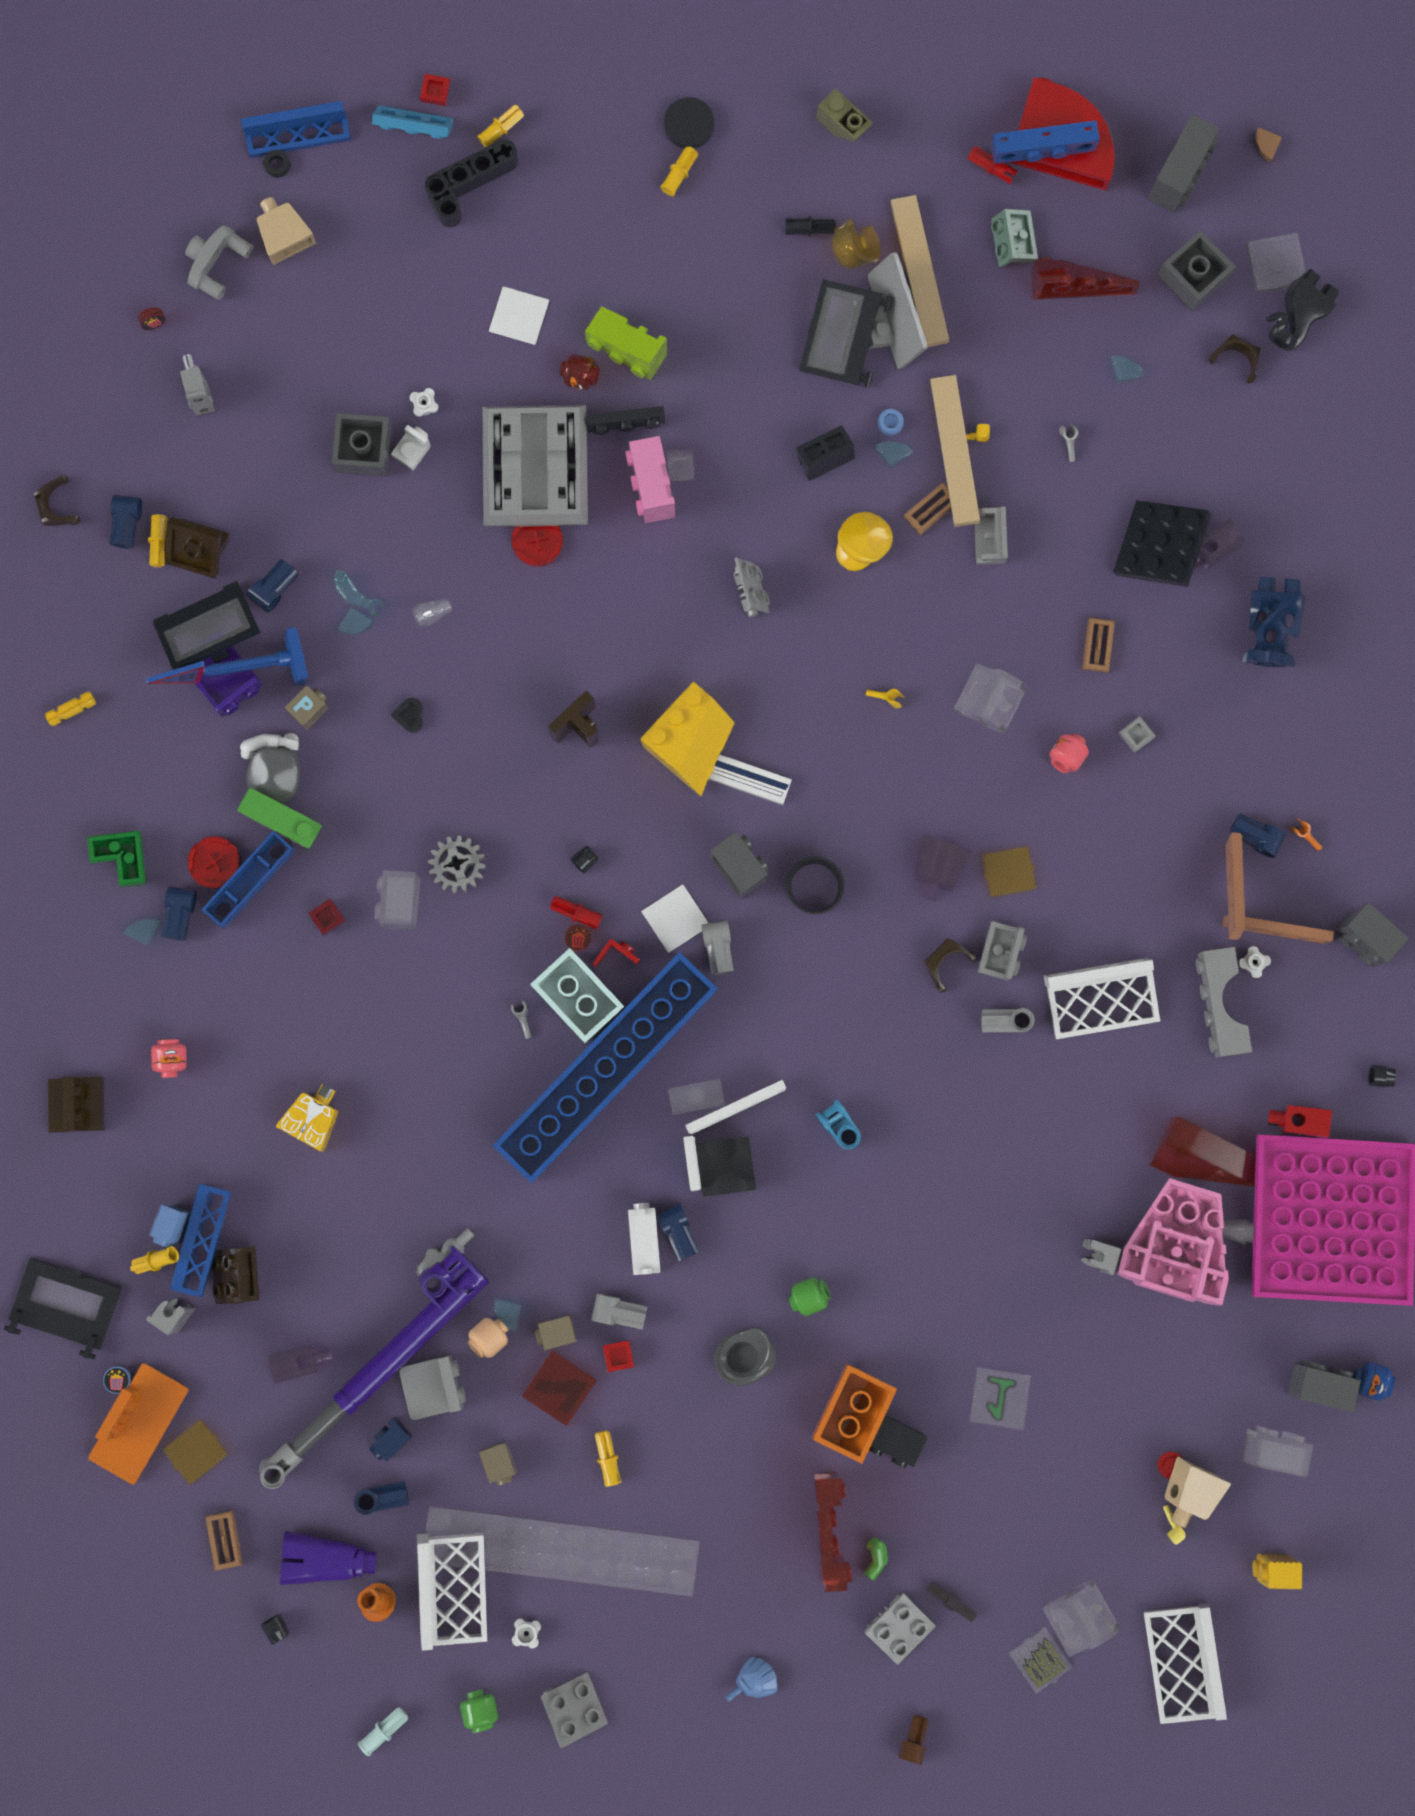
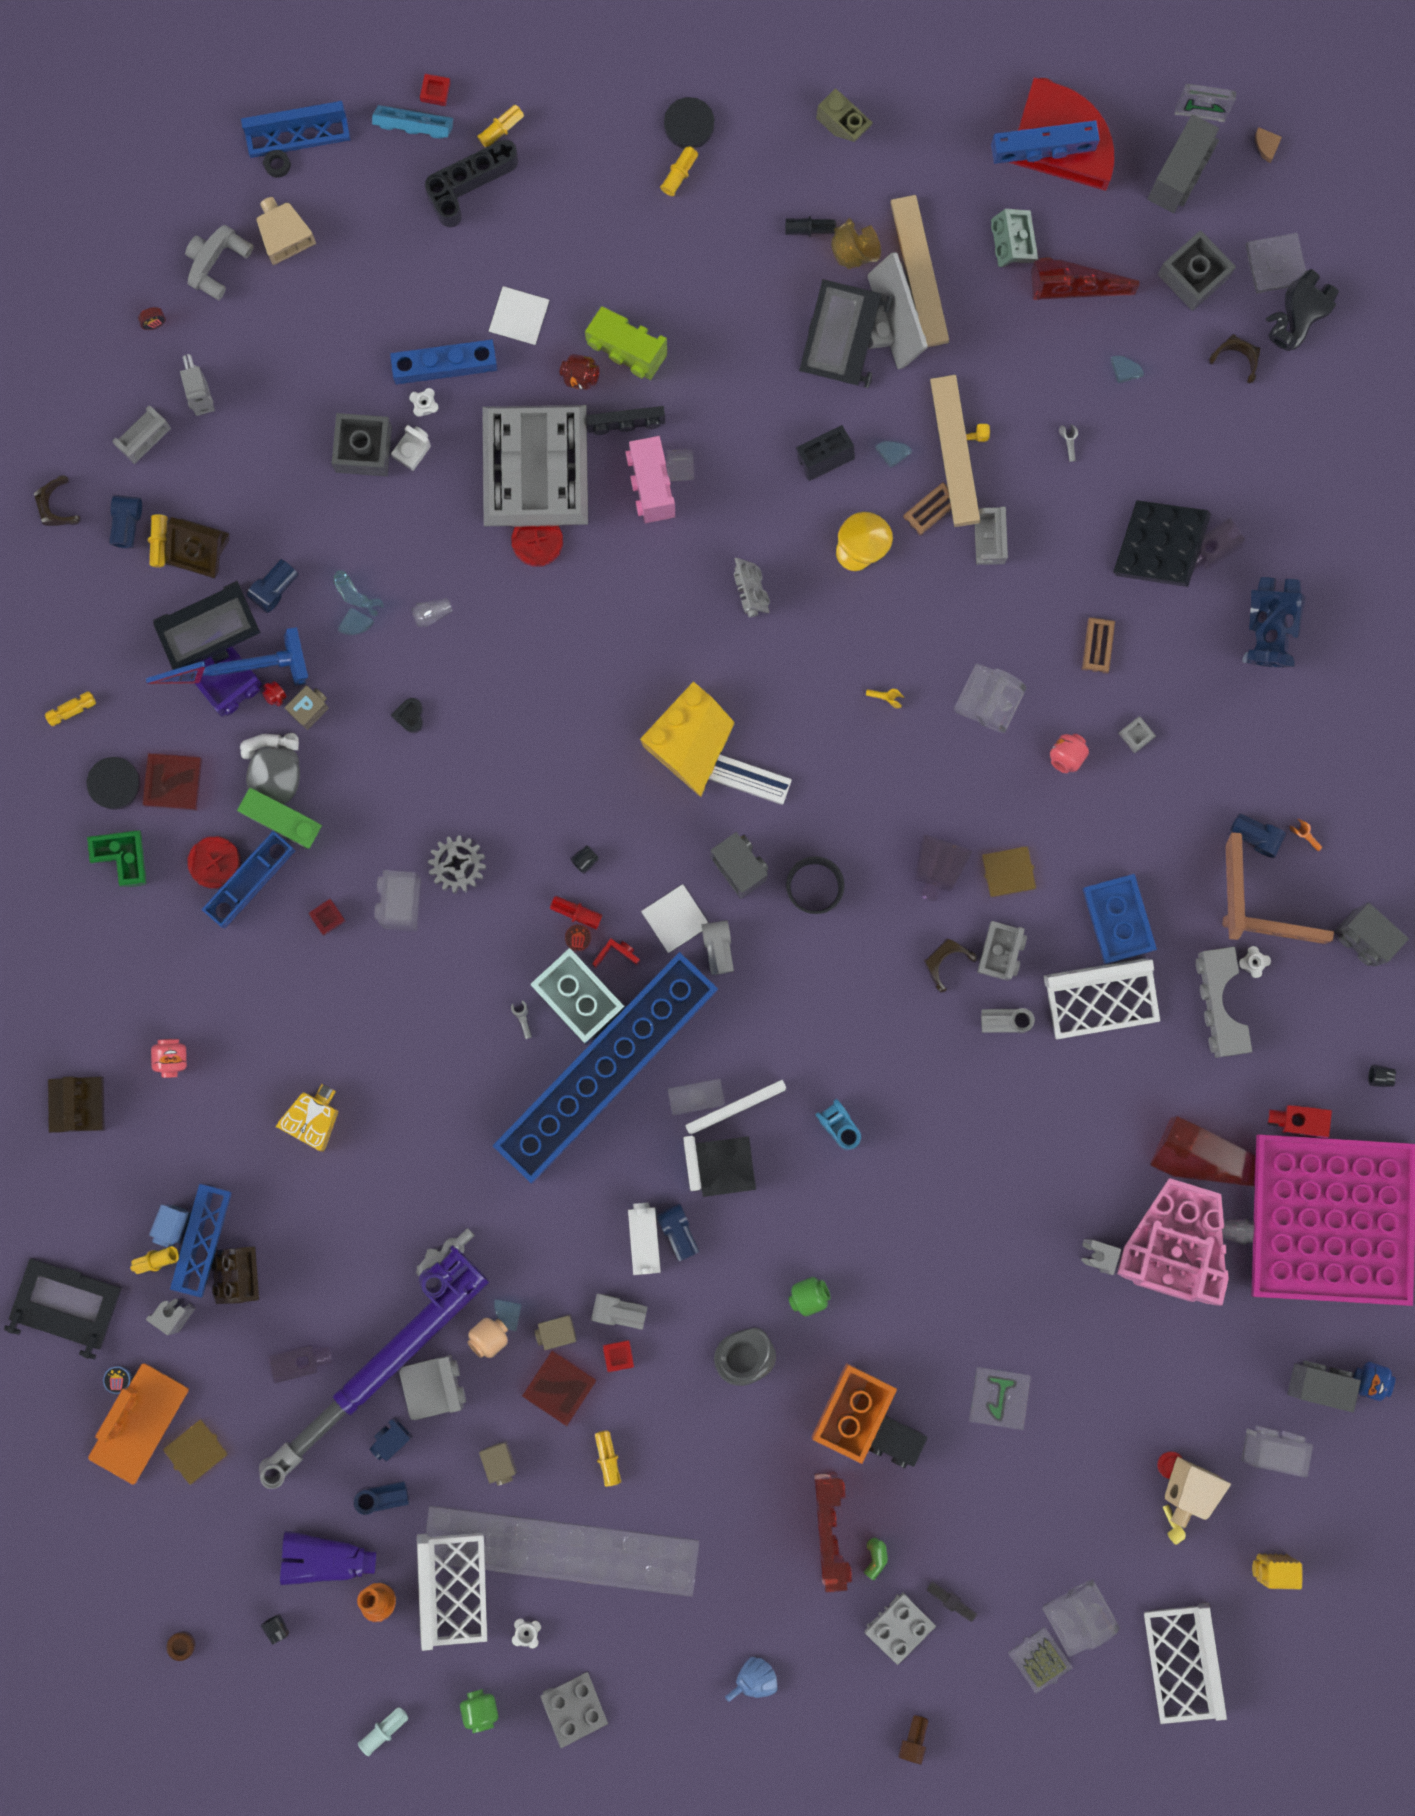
(113, 783): none -> black tile
(142, 435): none -> light grey hinge
(142, 930): clear light blue tile -> none
(172, 781): none -> clear red tile
(178, 905): dark blue piece -> none
(180, 1646): none -> reddish brown tile
(234, 1538): medium nougat tile -> none
(273, 693): none -> red plate
(443, 362): none -> blue piece
(576, 719): dark brown bracket -> none
(890, 422): medium blue tile -> none
(986, 162): red axle -> none
(1119, 919): none -> blue plate
(1205, 102): none -> clear tile

